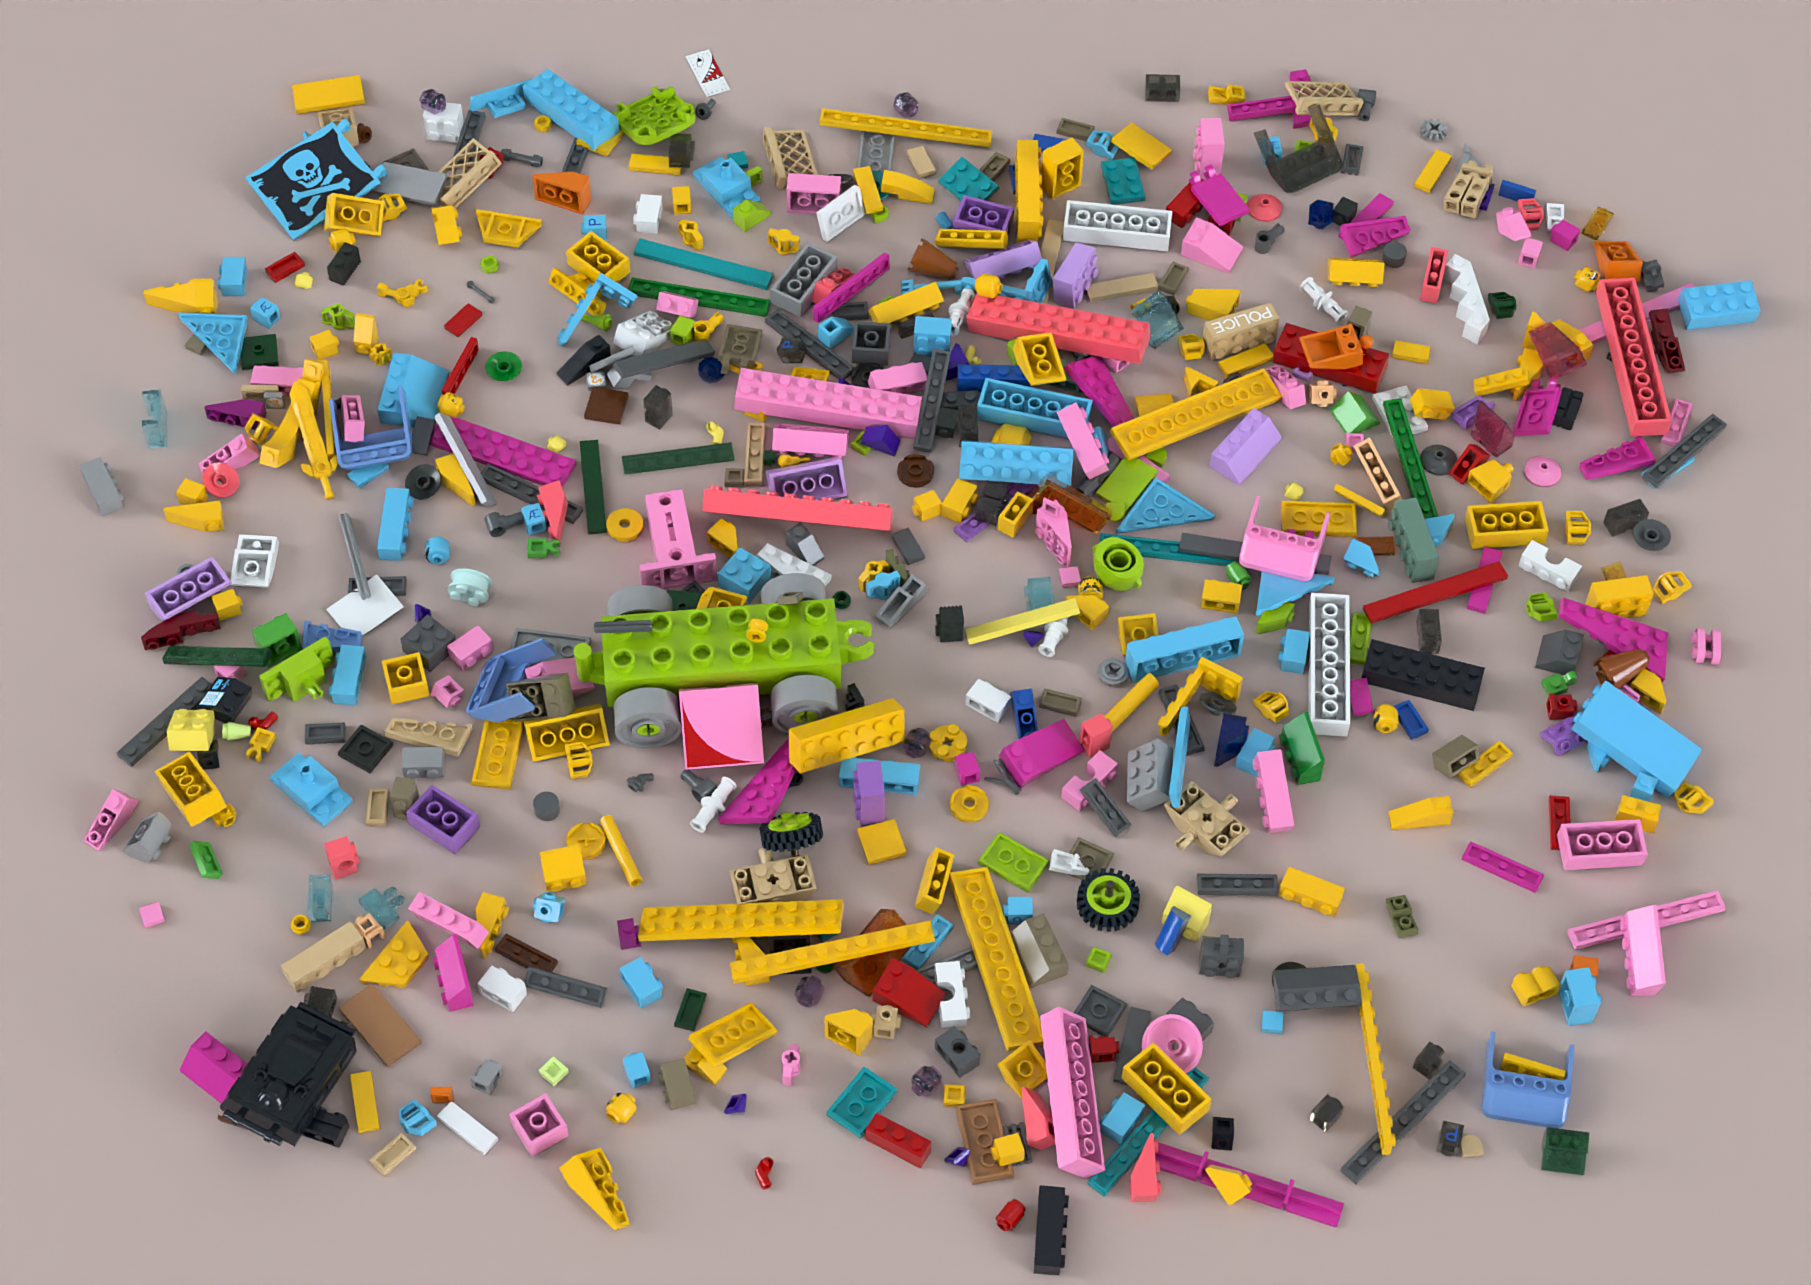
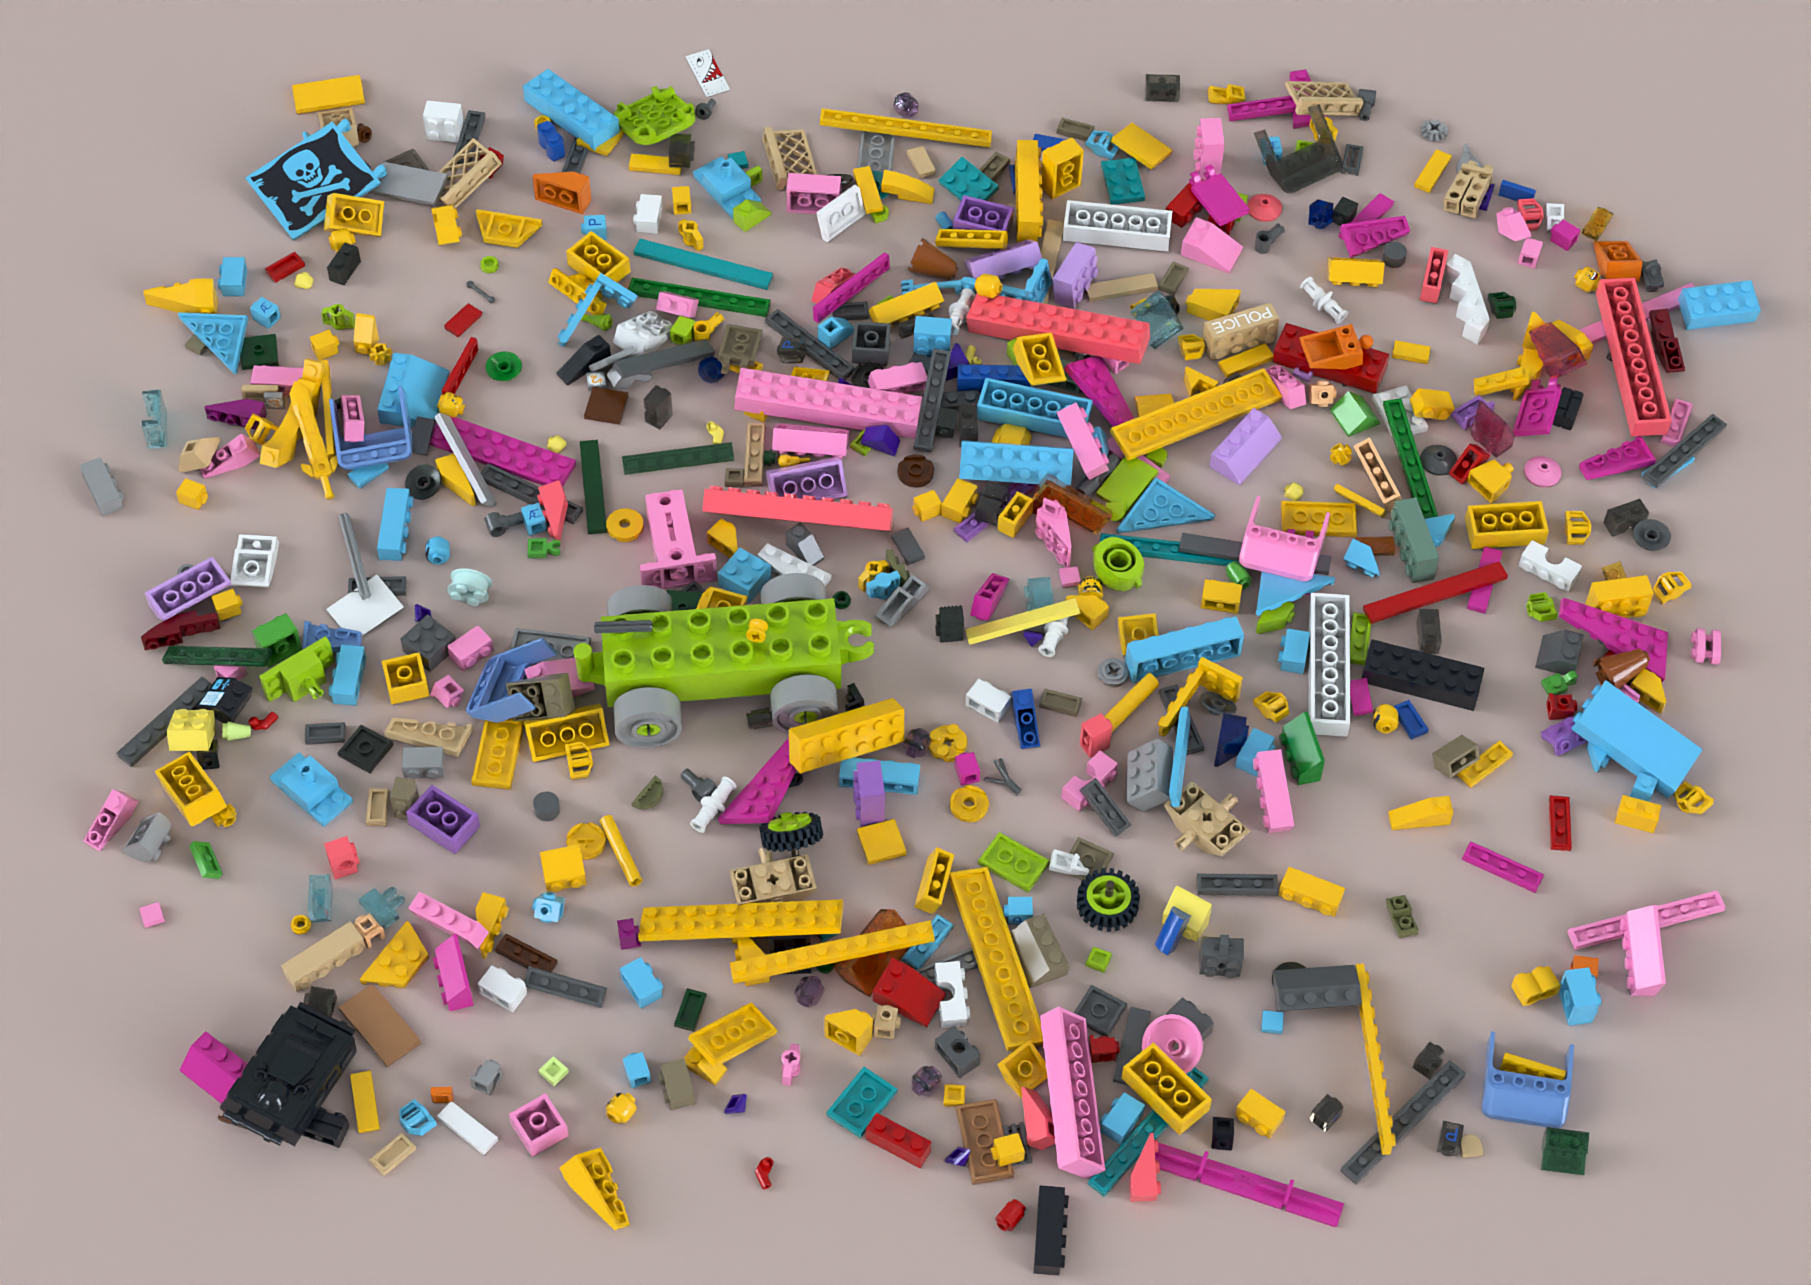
(198, 453): none -> tan slope
(199, 516): yellow slope -> none
(224, 474): coral dish -> none
(260, 741): yellow plate -> none
(392, 211): yellow piece -> none
(404, 296): yellow piece -> none
(433, 101): clear purple head -> none
(501, 100): medium azure bracket -> none
(536, 160): dark grey bar -> none
(551, 141): none -> blue brick
(637, 783): dark grey plate -> none
(650, 795): none -> olive plate
(721, 726): bright pink tile -> none
(784, 238): yellow piece -> none
(790, 598): dark tan tile -> none
(797, 283): light grey brick -> none
(988, 596): none -> dark pink slope
(1040, 752): dark pink slope -> none
(1229, 1182): yellow slope -> none
(1260, 1113): none -> yellow brick
(1353, 439): bright pink tile -> none
(1360, 320): dark tan brick -> none
(1602, 844): bright pink brick -> none

